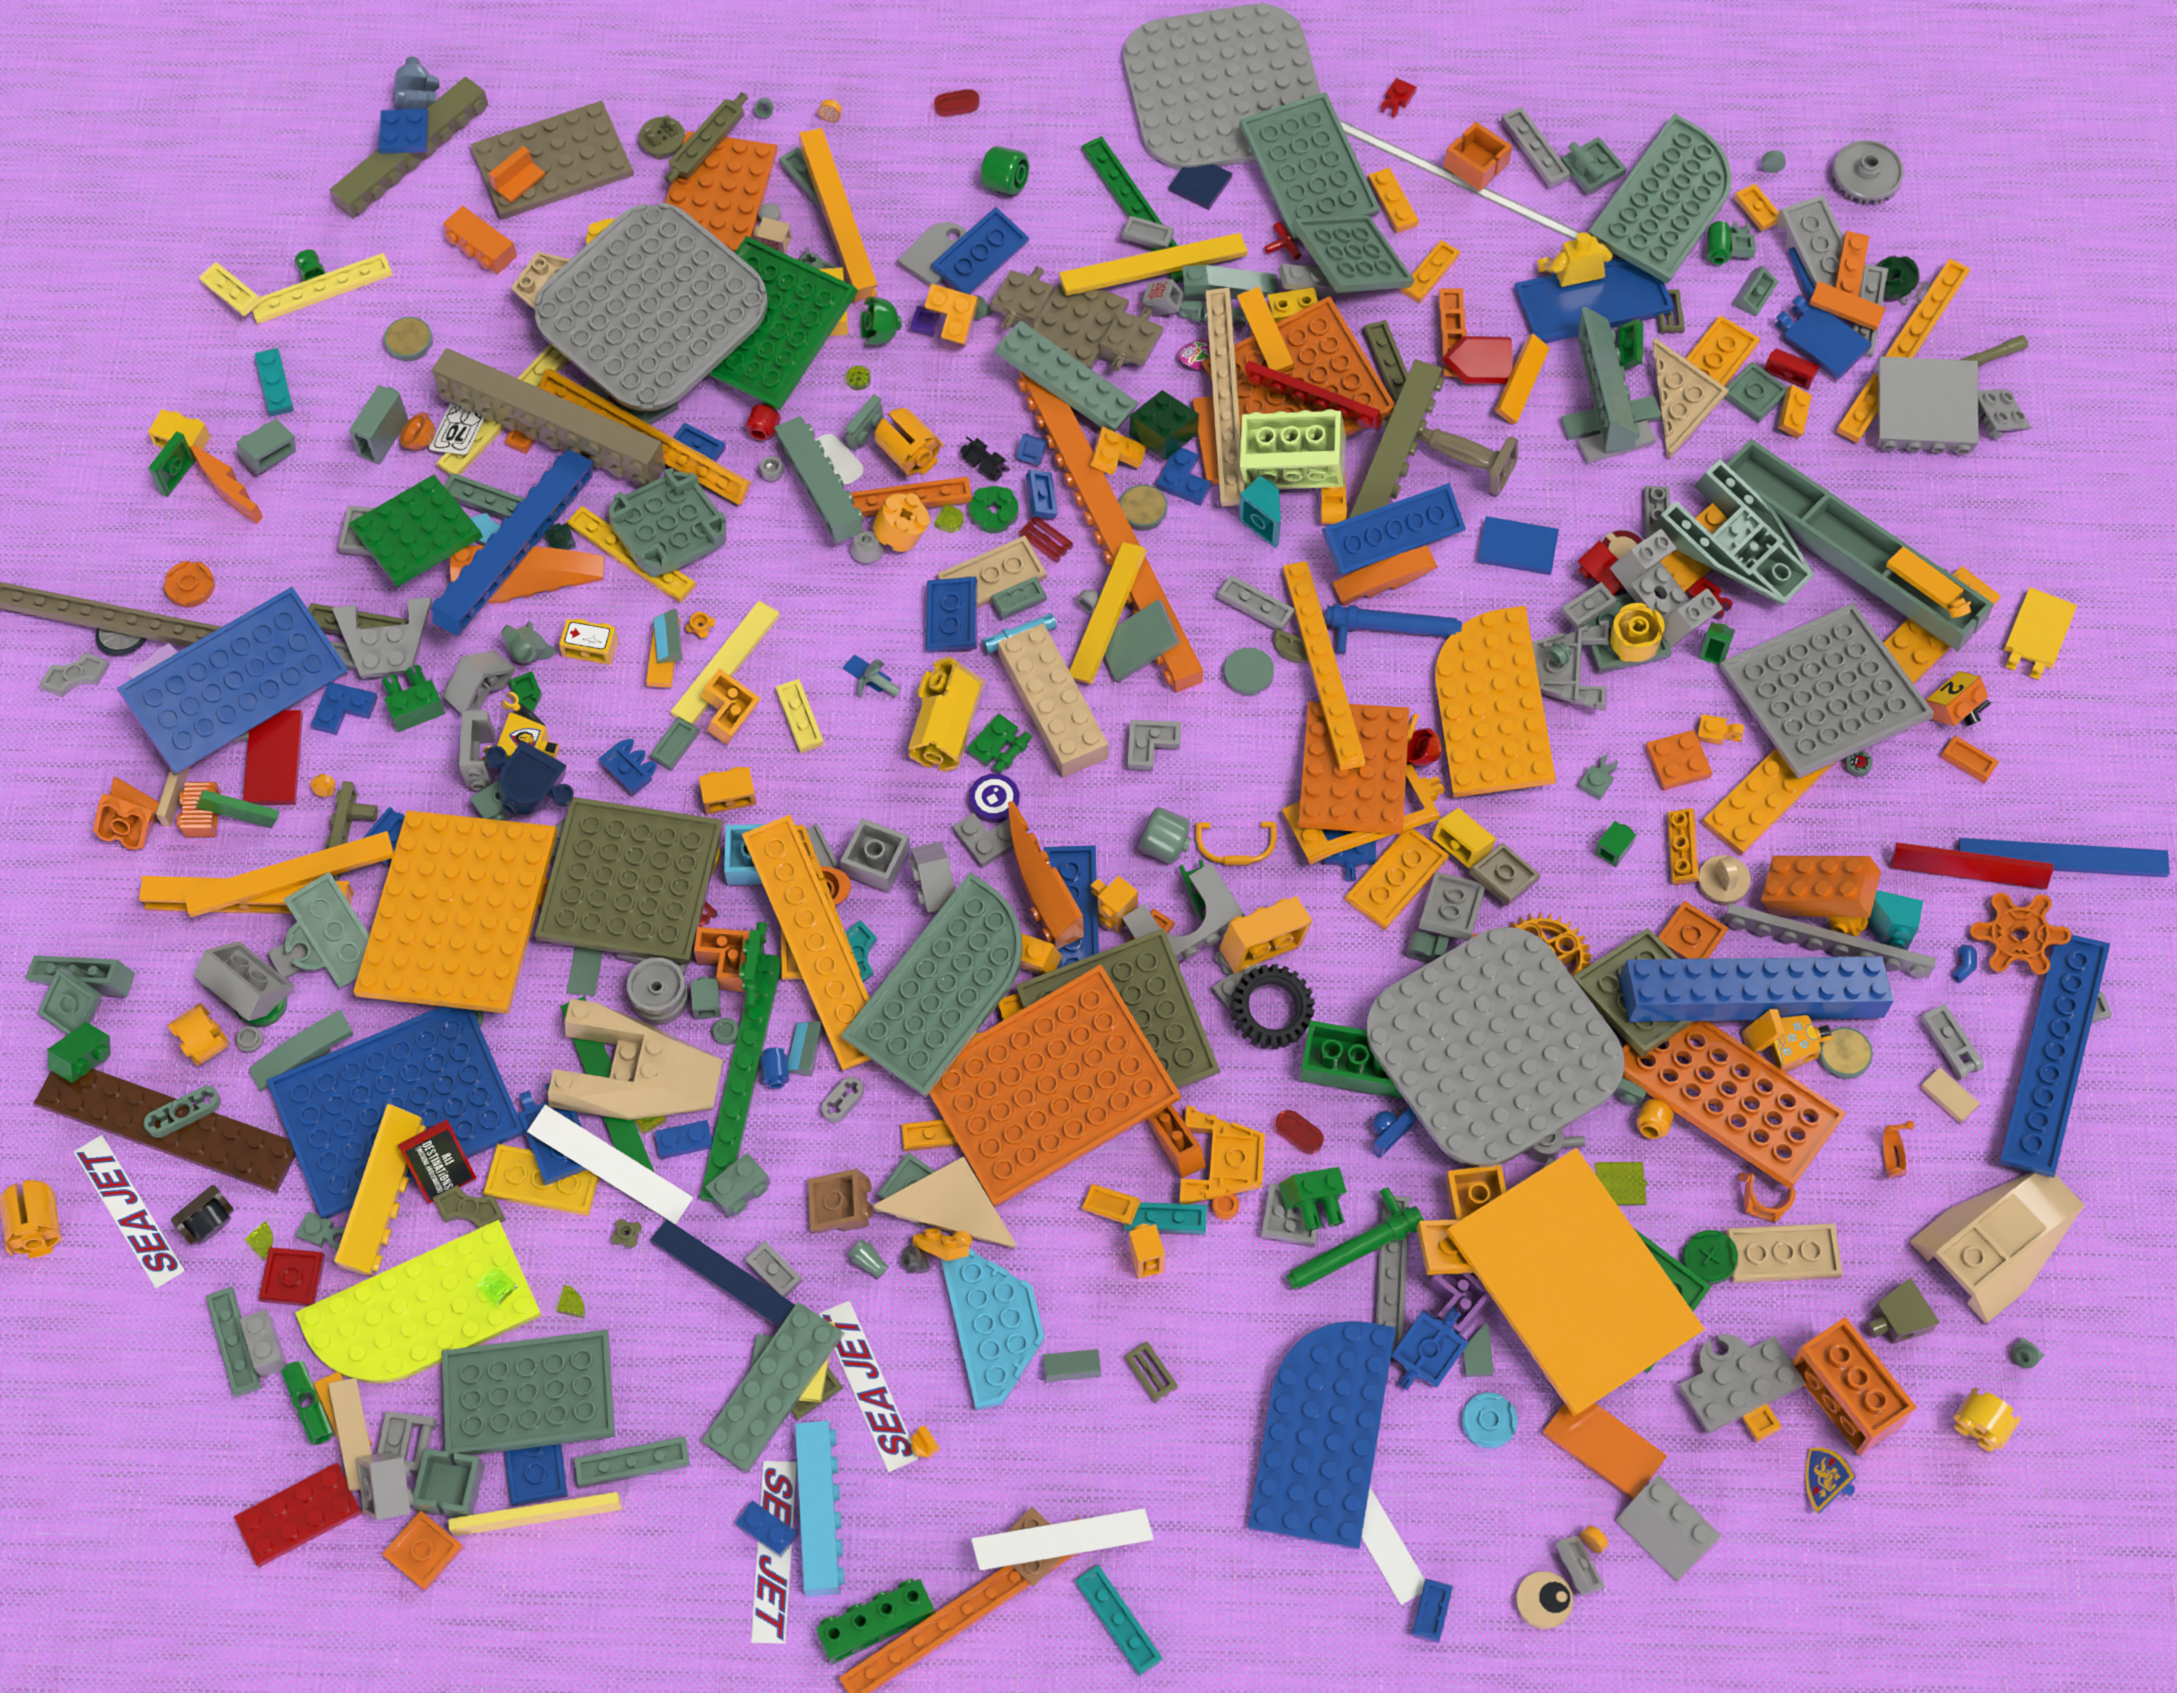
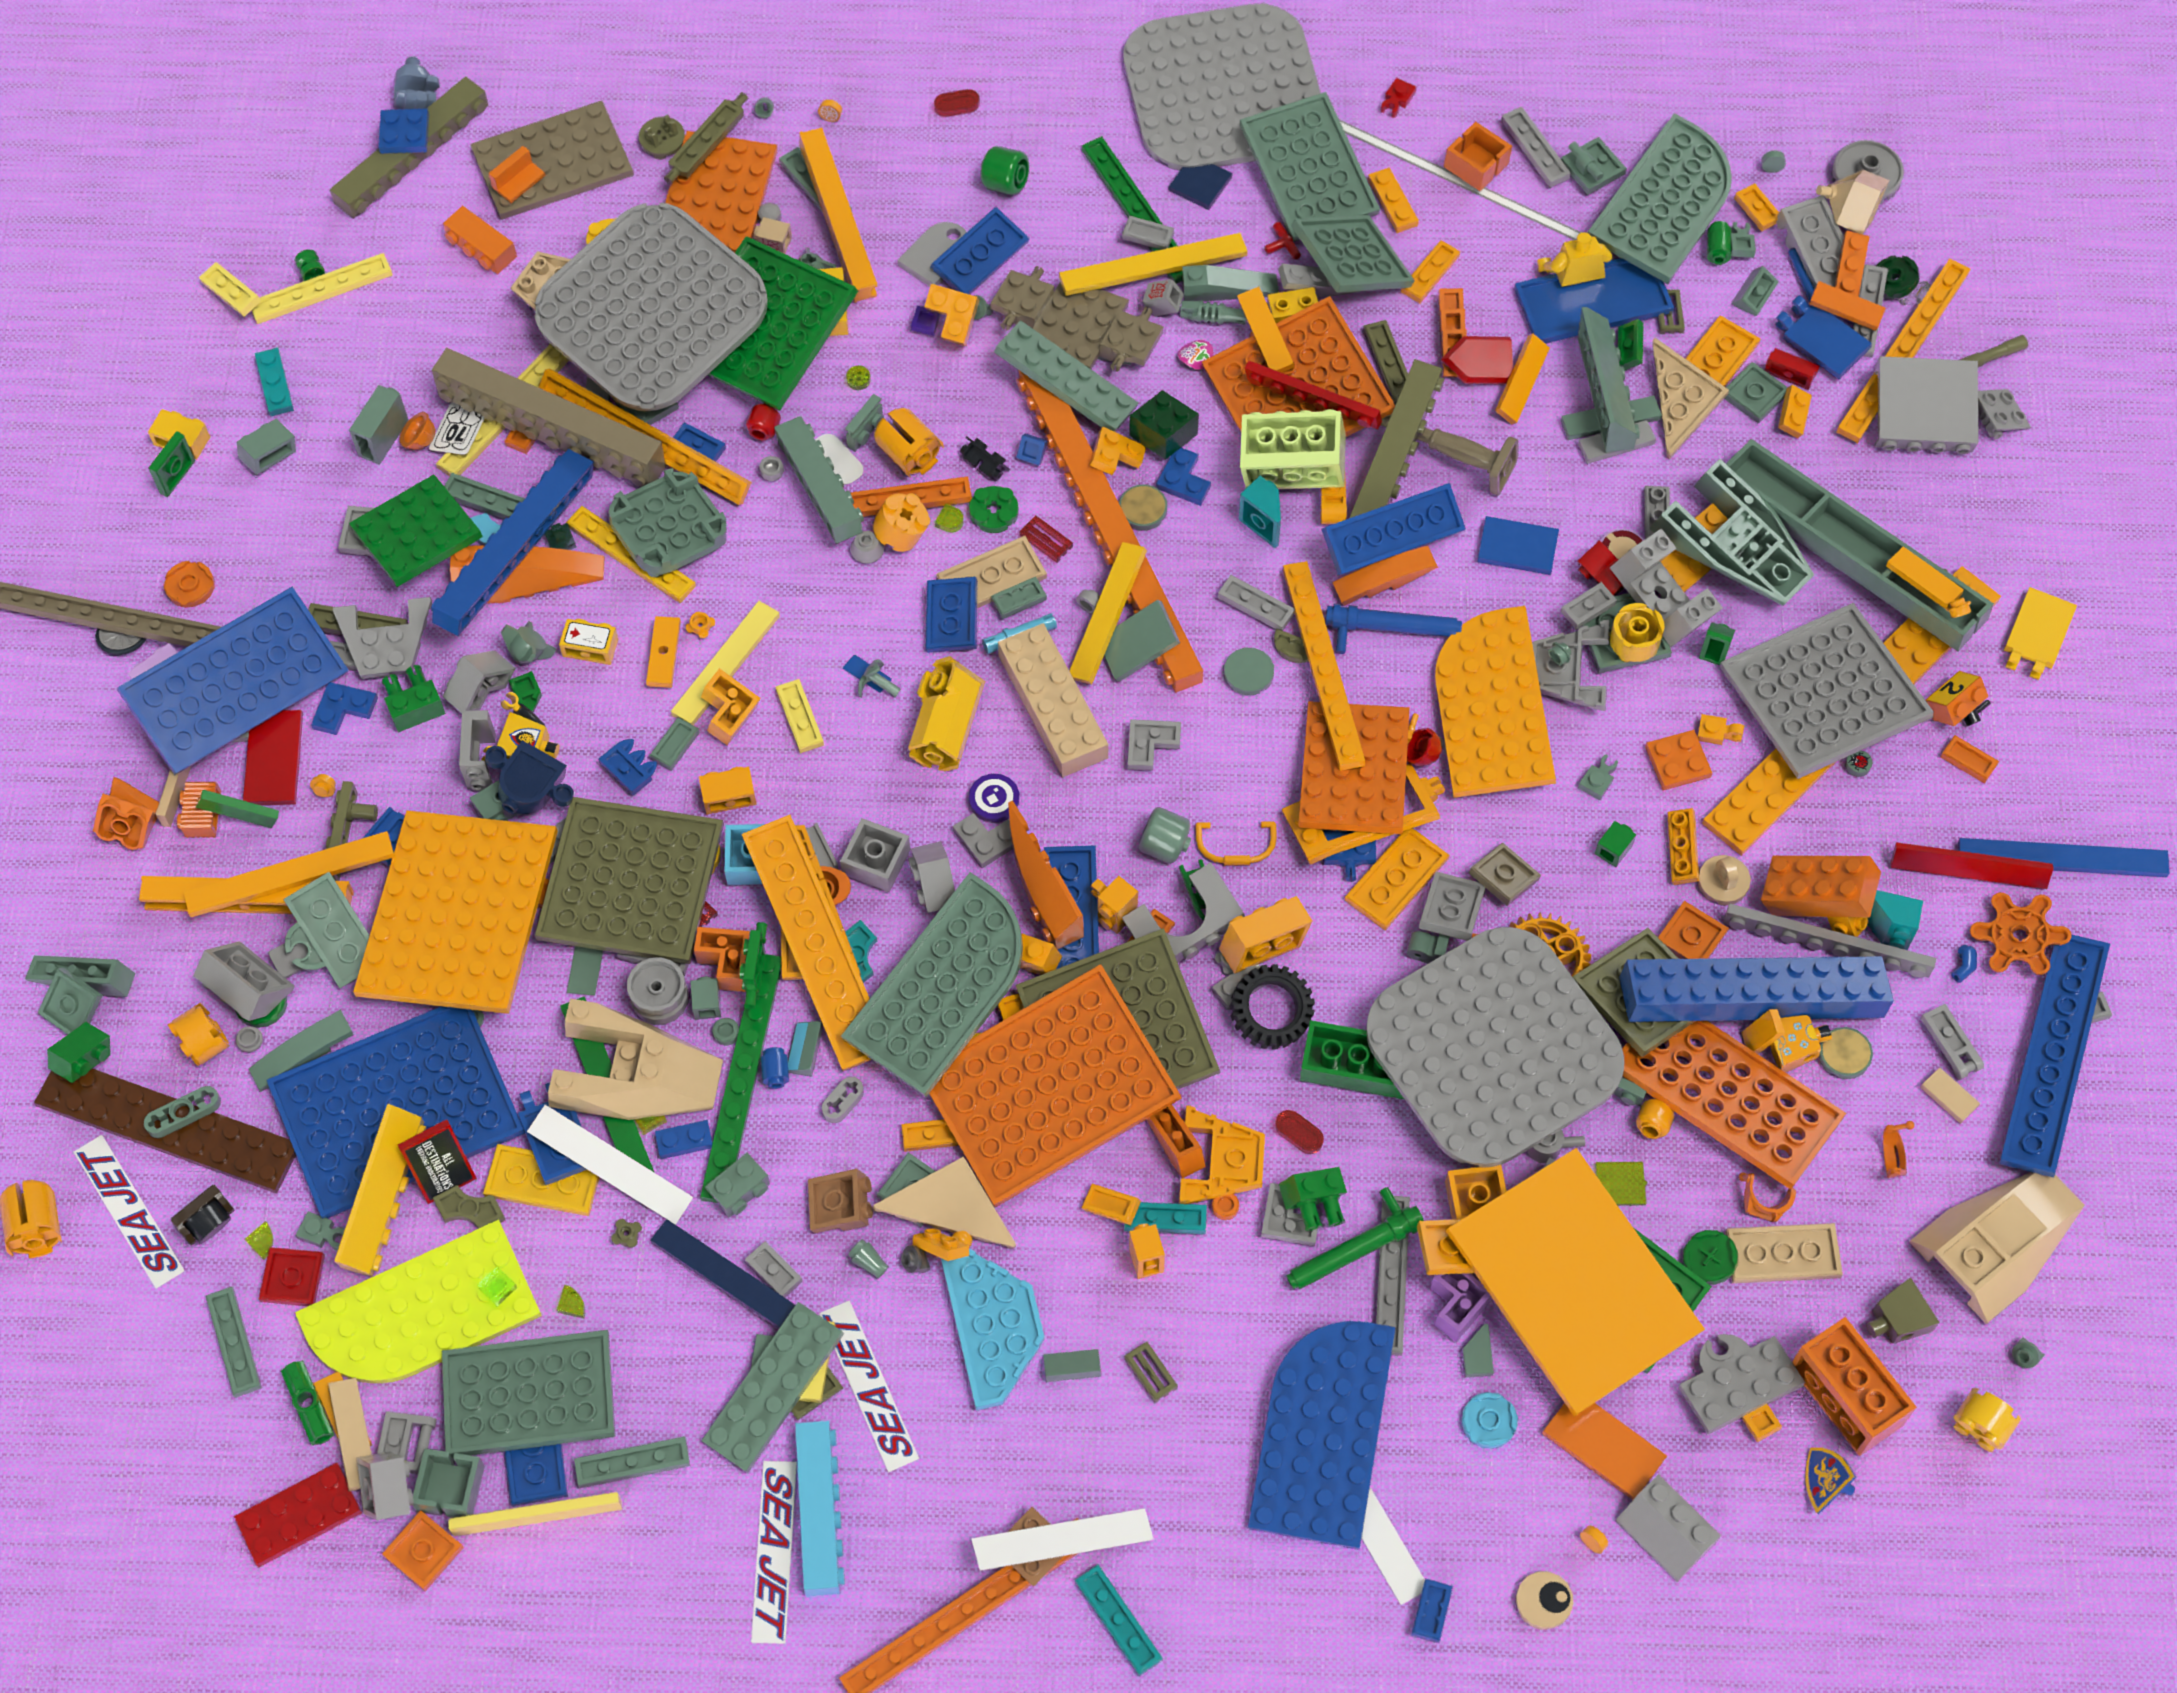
(62, 679): light grey tile -> none
(226, 484): orange slope -> none
(263, 1343): light grey brick -> none
(408, 338): pearl gold tile -> none
(668, 637): sand green slope -> none
(766, 1528): blue plate -> none
(875, 1621): green brick -> none
(879, 321): green cylinder -> none
(923, 1443): light orange plate -> none
(993, 739): green plate -> none
(1041, 494): blue plate -> none
(1207, 437): orange tile -> none
(1225, 395): tan plate -> none
(1390, 1129): blue tile -> none
(1429, 1348): blue plate -> none
(1469, 839): yellow brick -> none
(1579, 1565): light grey plate -> none
(1701, 585): red plate -> none
(1855, 199): none -> tan piece

